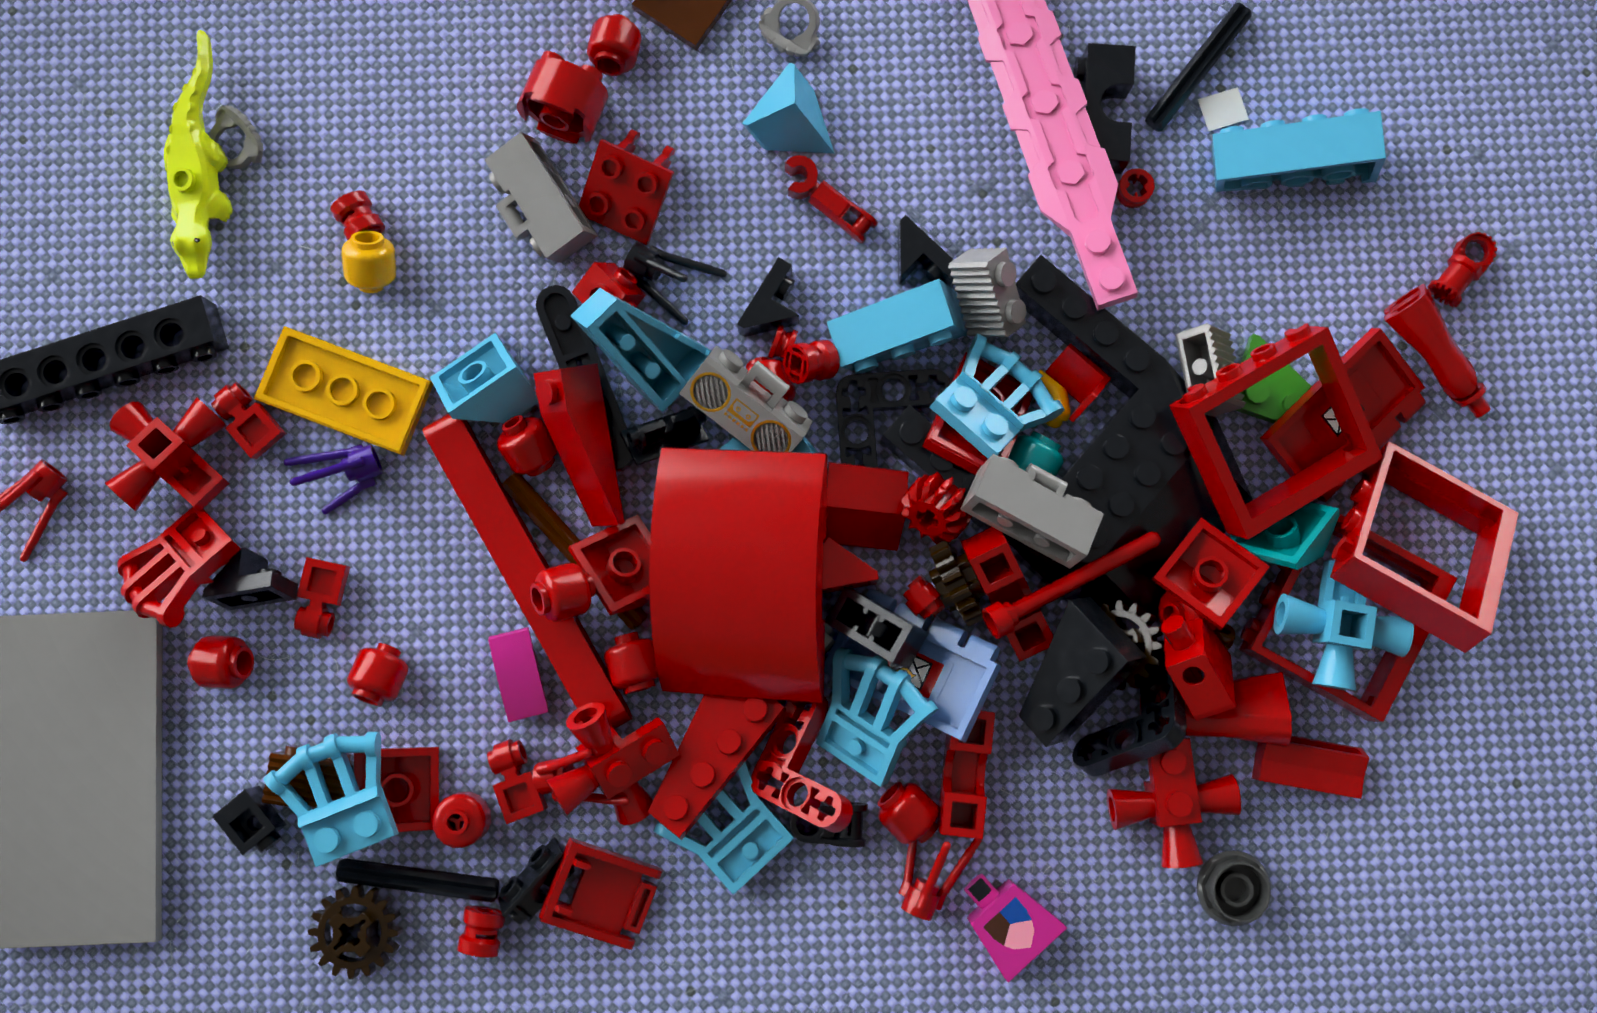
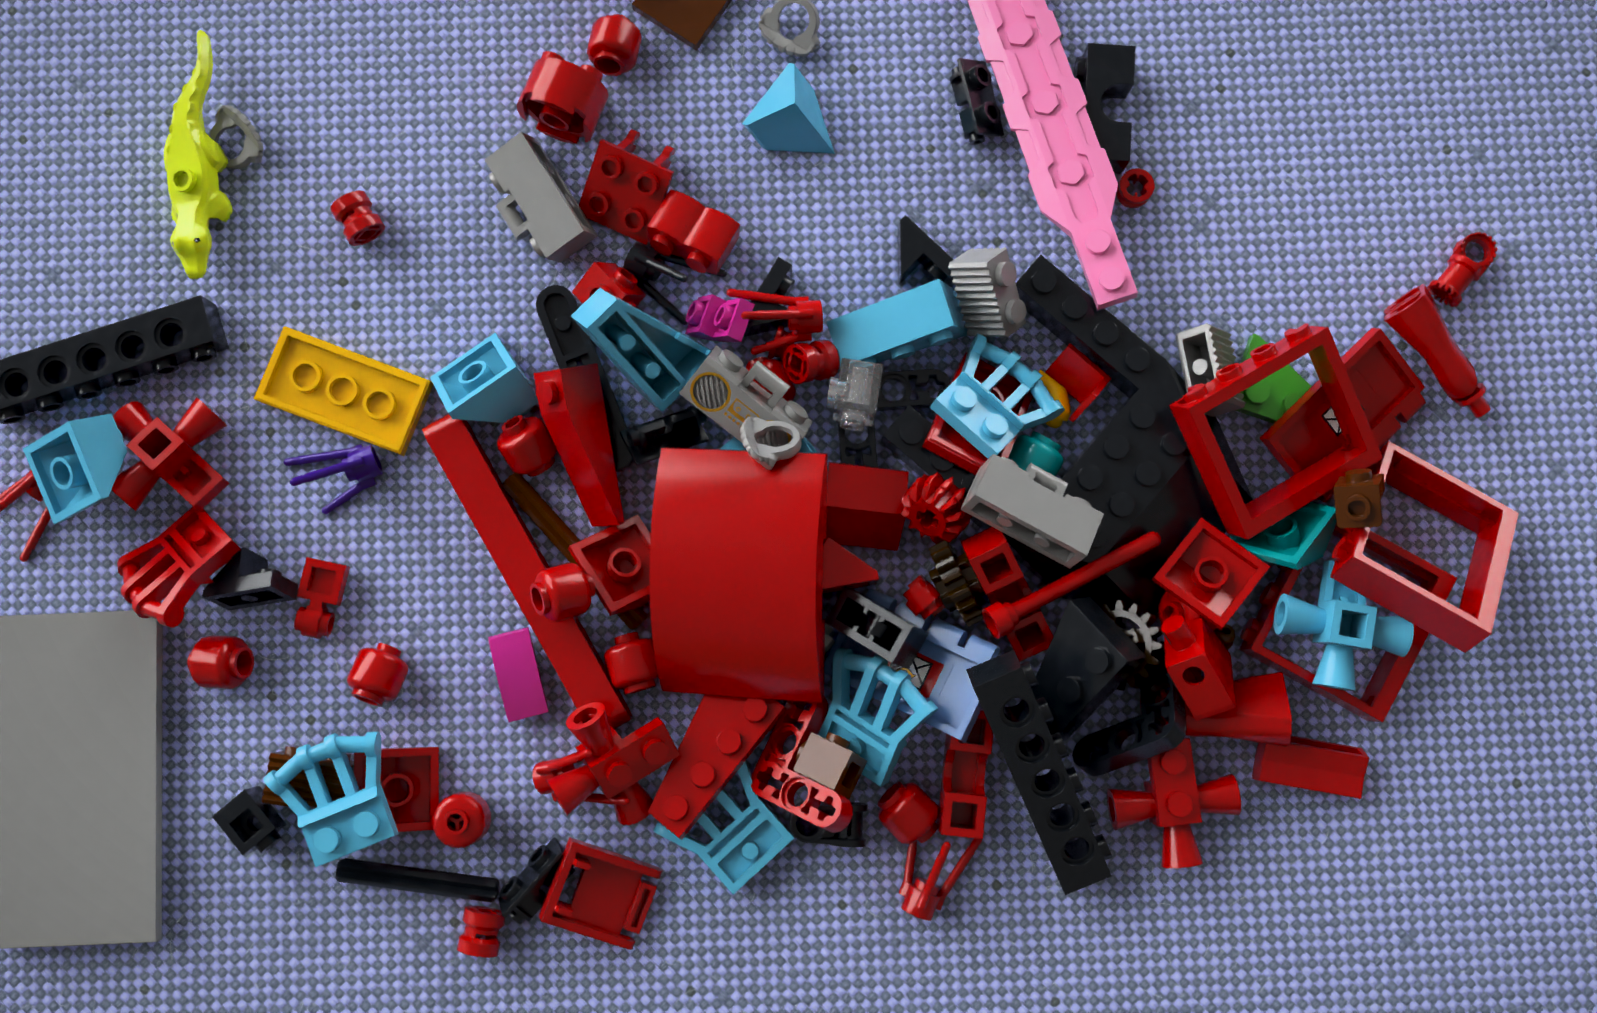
(77, 464): none -> medium azure slope
(253, 425): red plate -> none
(343, 920): dark brown gear -> none
(368, 261): yellow head -> none
(517, 792): red plate -> none
(692, 232): none -> red brick
(718, 319): none -> dark pink slope
(761, 453): none -> light grey piece
(801, 314): none -> red plant
(827, 198): red piece -> none
(830, 763): none -> brick
(855, 394): none -> clear brick
(973, 86): none -> black hinge
(1010, 924): dark pink torso -> none
(1075, 862): none -> black brick
(1198, 67): black axle -> none
(1223, 109): white sticker -> none
(1233, 888): dark grey piece -> none
(1300, 151): medium azure wedge -> none
(1359, 499): none -> reddish brown bracket

